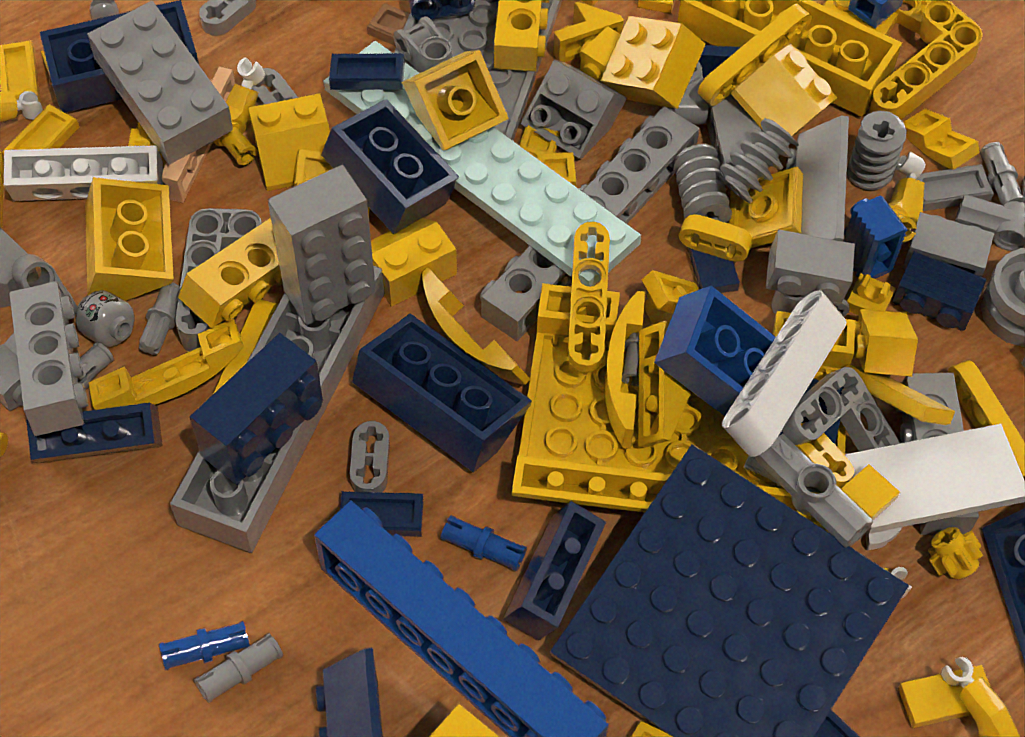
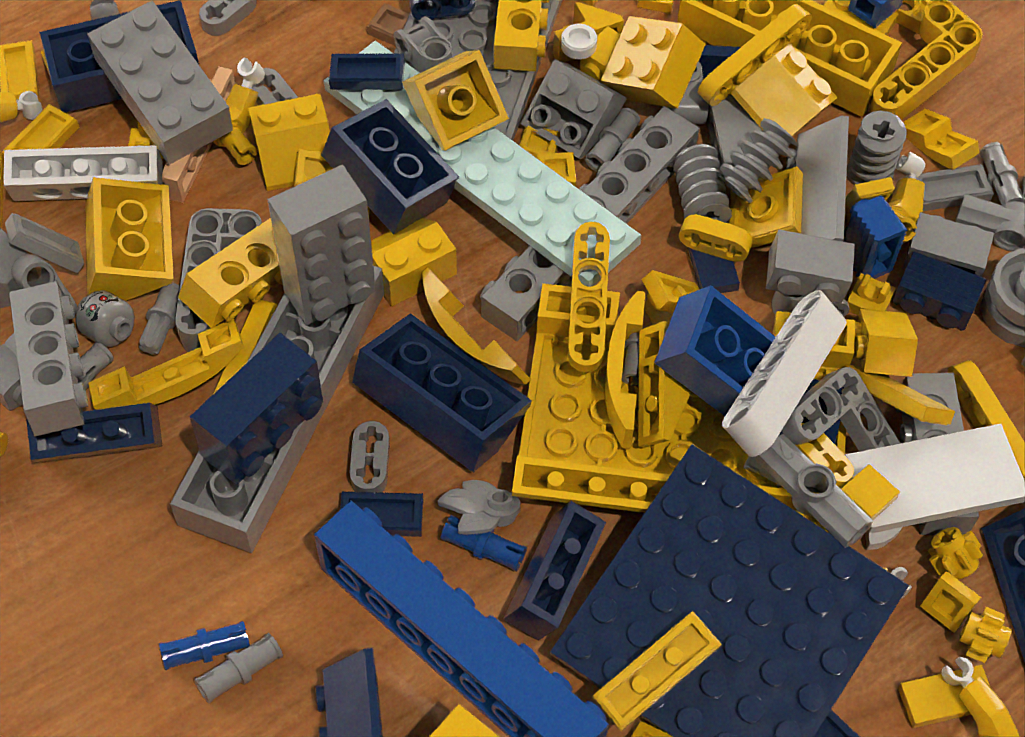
(44, 242): none -> light grey tile
(481, 506): none -> light grey plate
(579, 41): none -> white tile
(612, 138): none -> light grey pin
(656, 671): none -> yellow tile
(868, 190): none -> yellow tile
(950, 601): none -> yellow tile
(985, 635): none -> yellow gear

